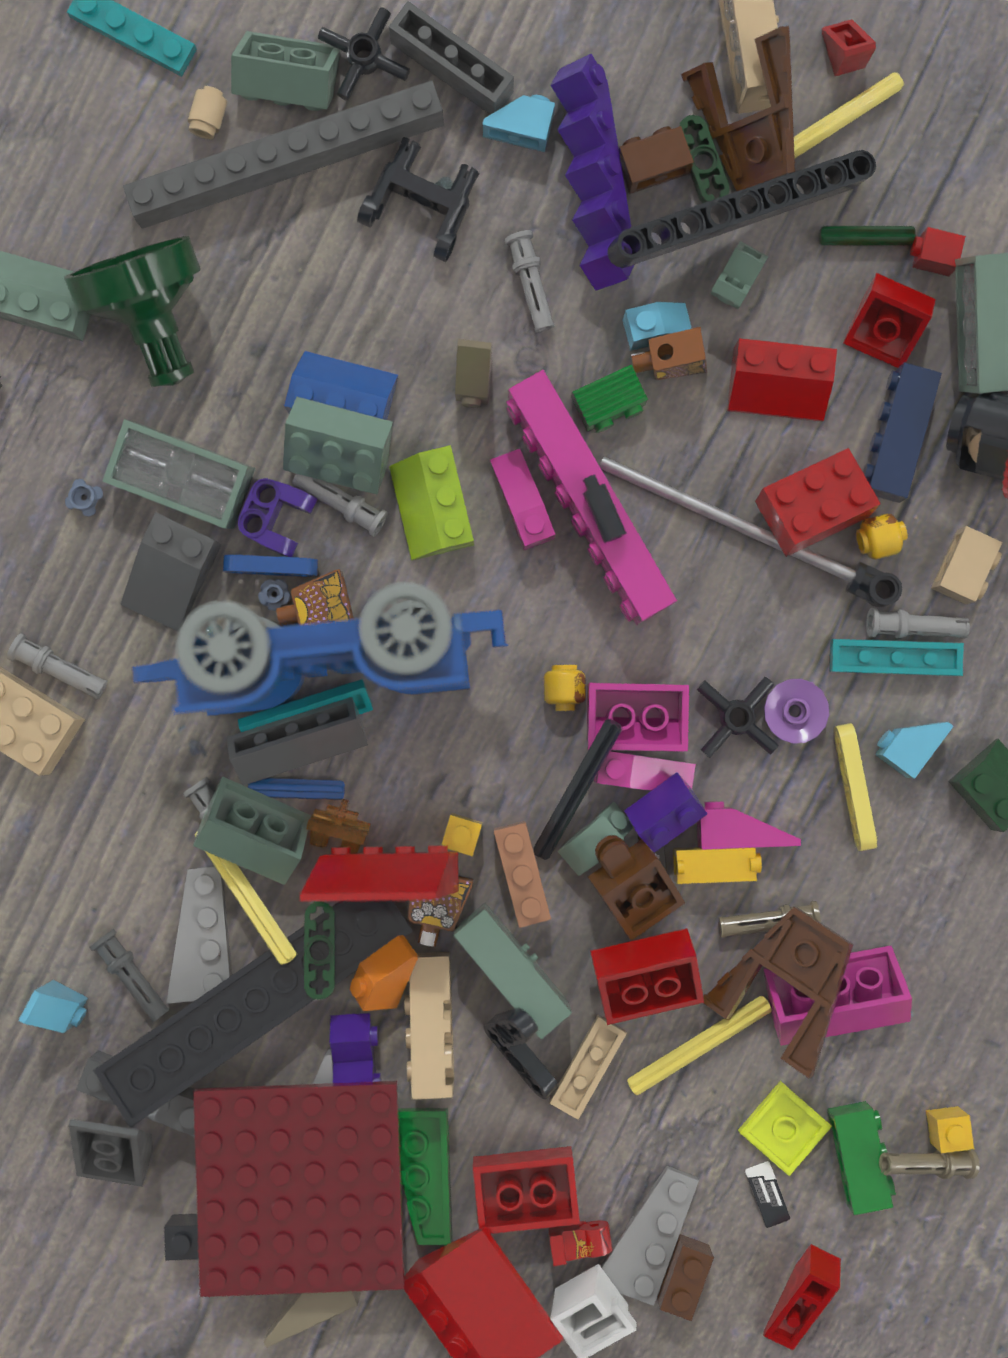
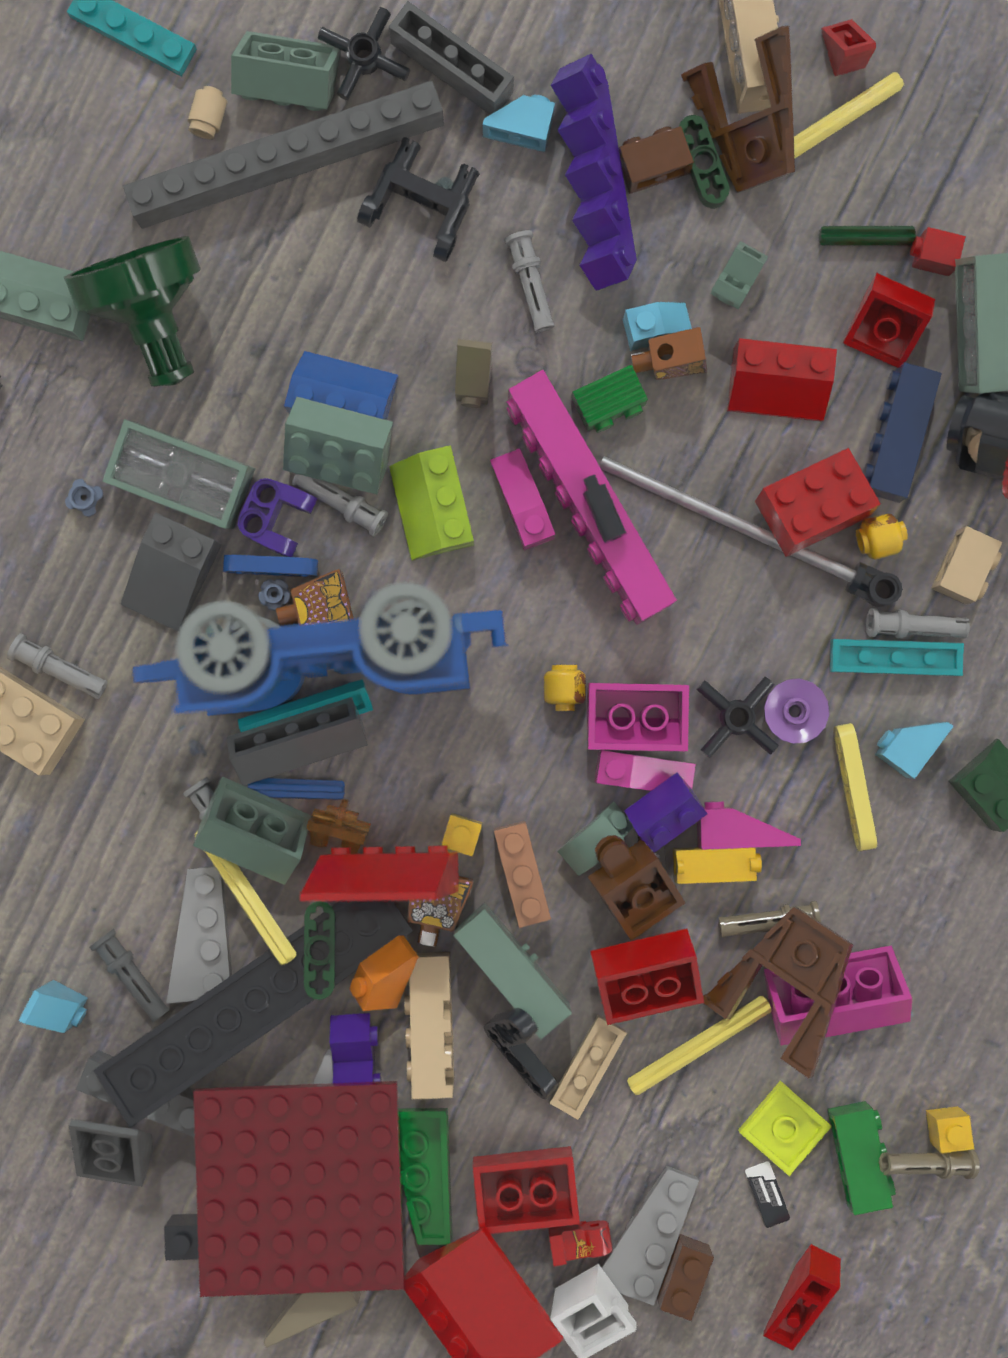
(577, 788): black axle -> none
(731, 216): black beam -> none

